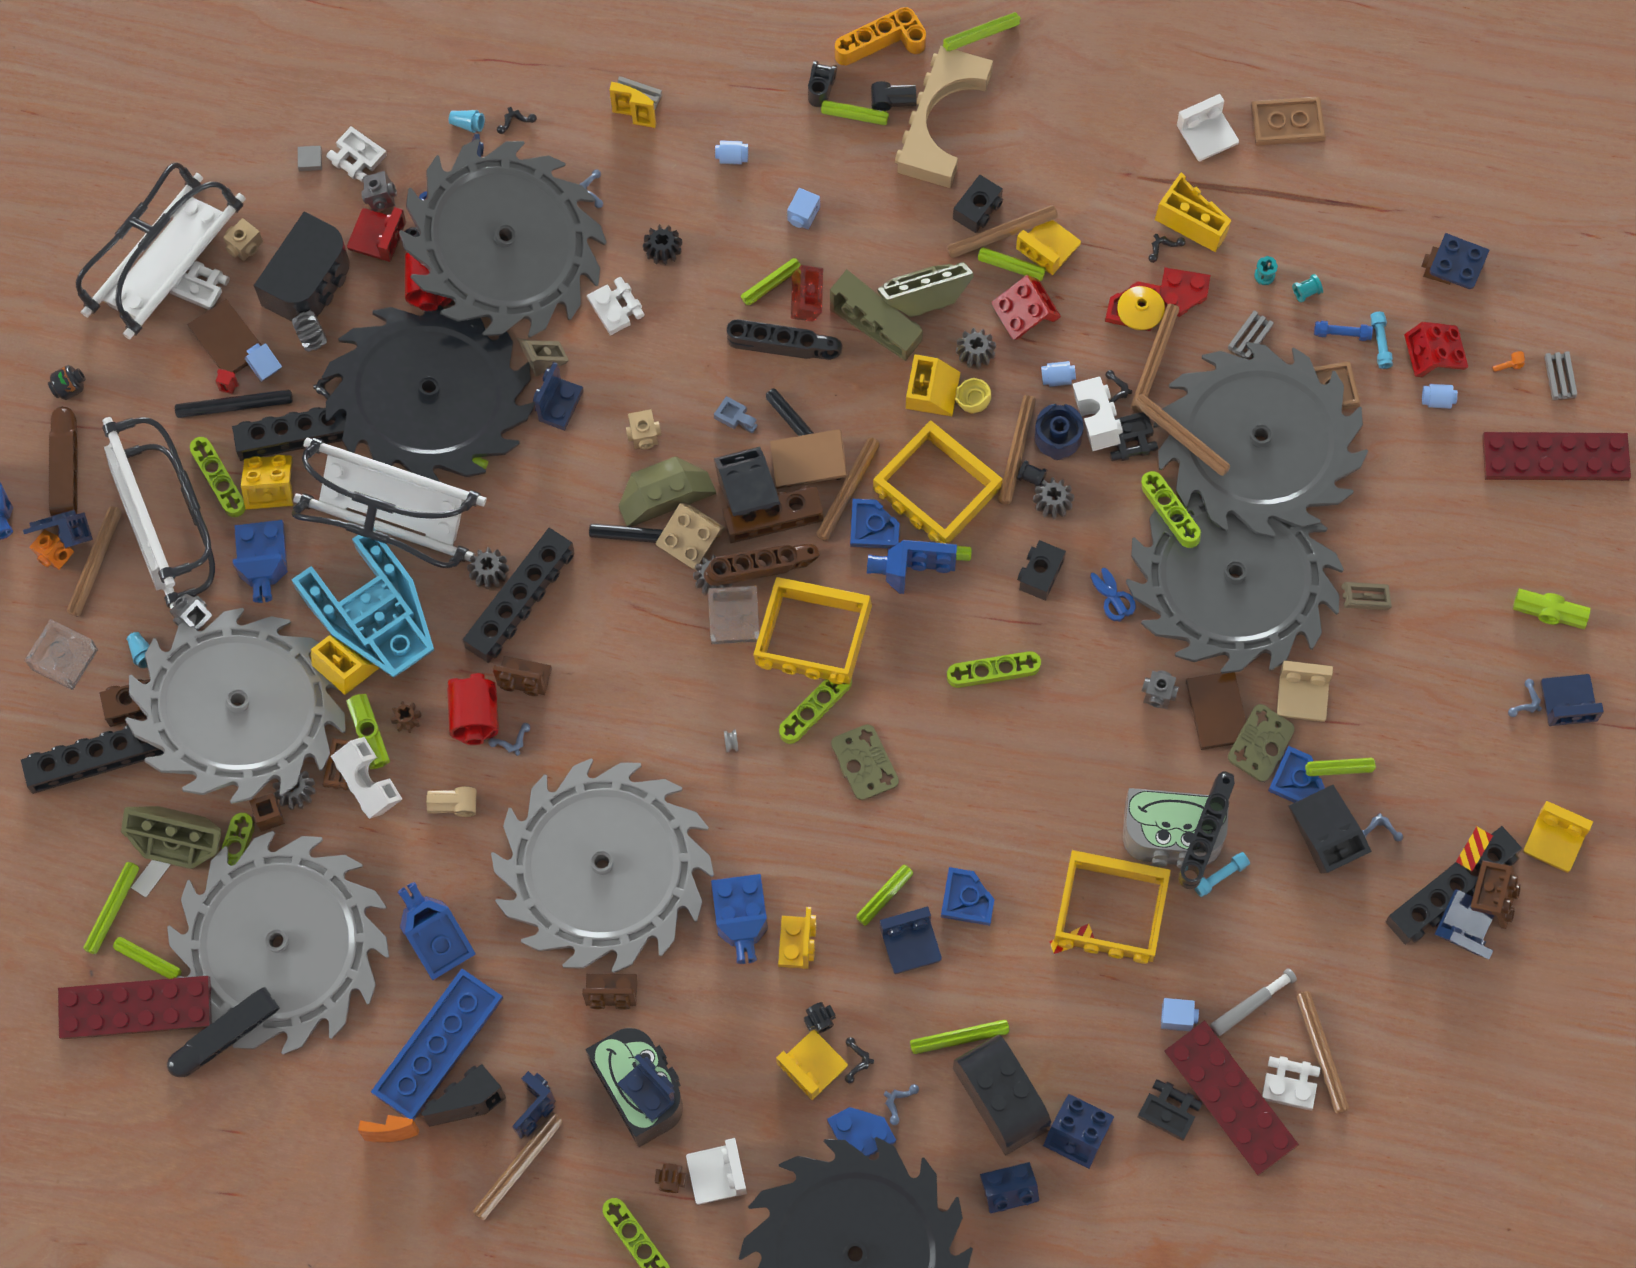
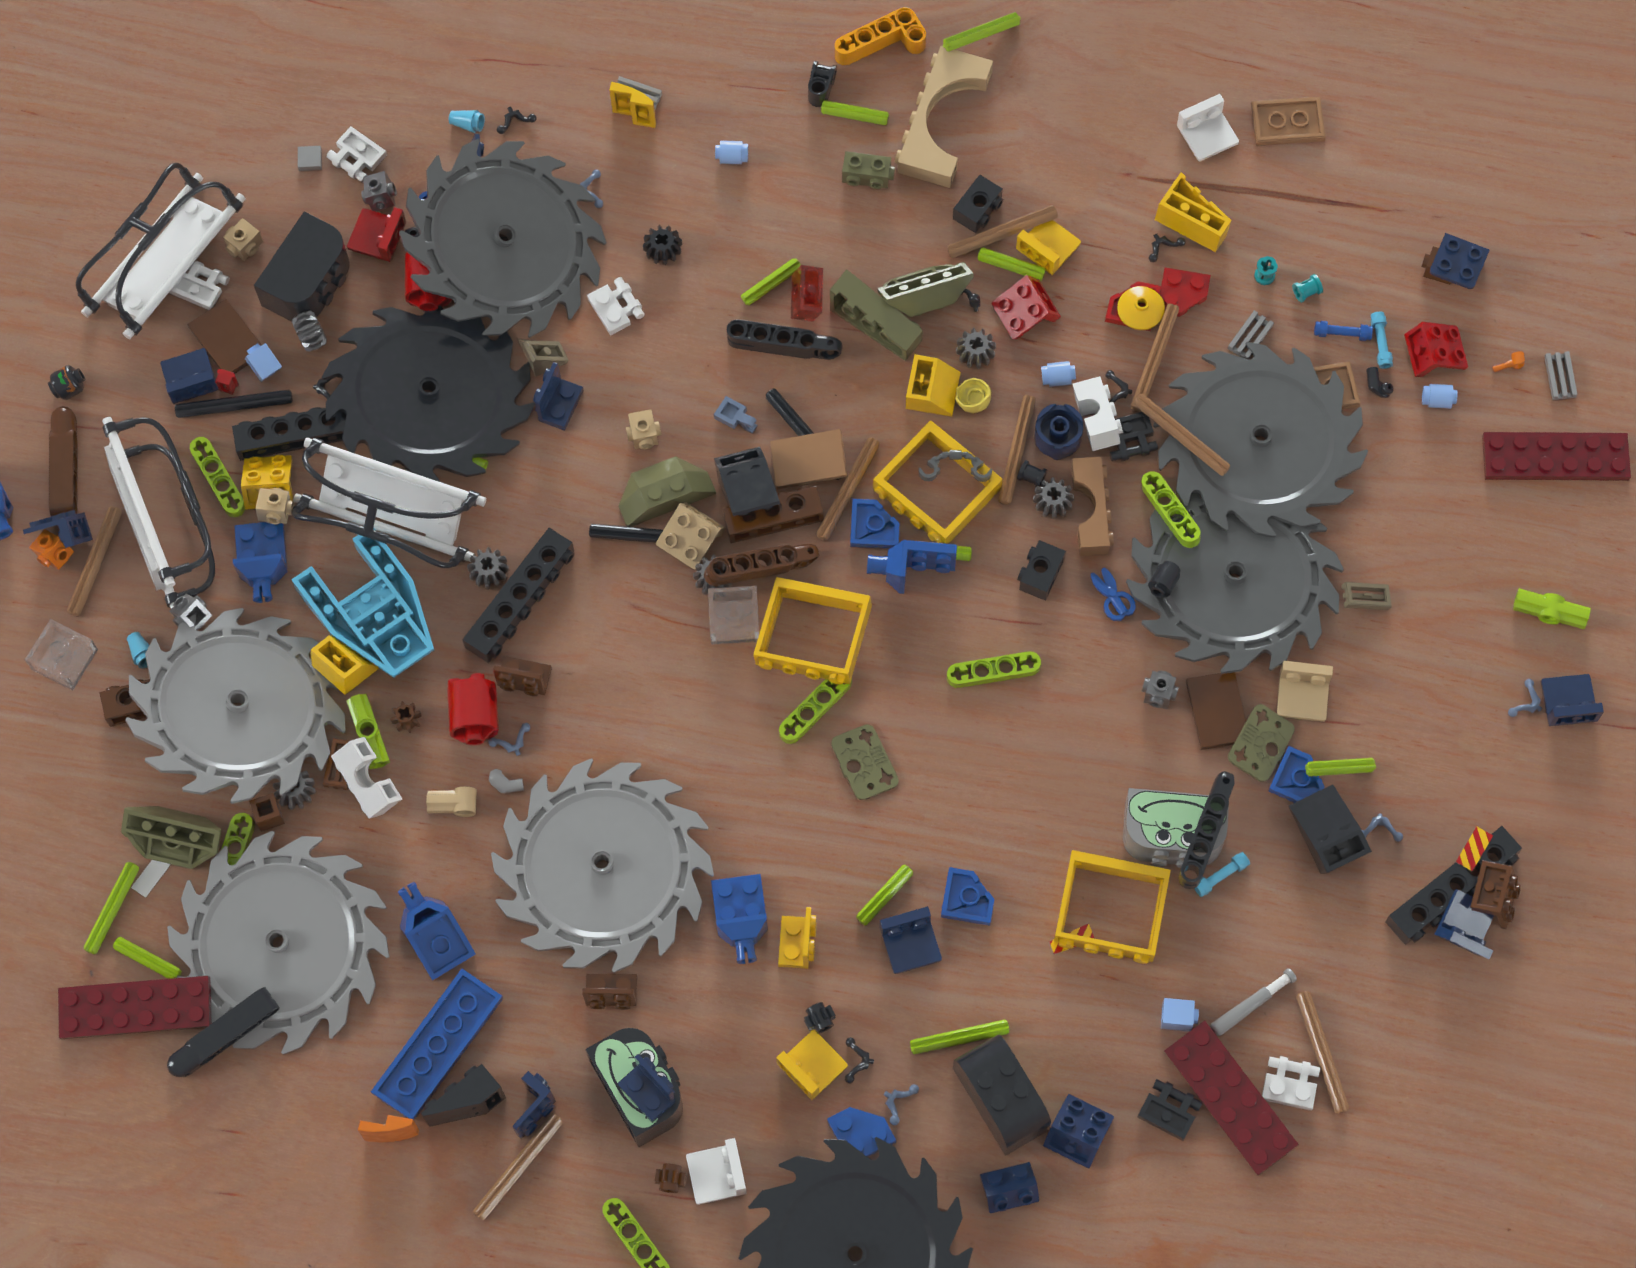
(87, 766): black brick -> none
(188, 376): none -> dark blue bracket
(274, 505): none -> tan brick
(503, 784): none -> light grey arm
(731, 741): light grey bush -> none
(803, 209): light blue brick -> none
(867, 170): none -> olive brick
(887, 96): black piece -> none
(955, 455): none -> dark grey piece
(974, 299): none -> black piece
(1088, 479): none -> medium nougat arch
(1164, 579): none -> black brick
(1376, 386): none -> black arm
(1557, 836): yellow bracket -> none

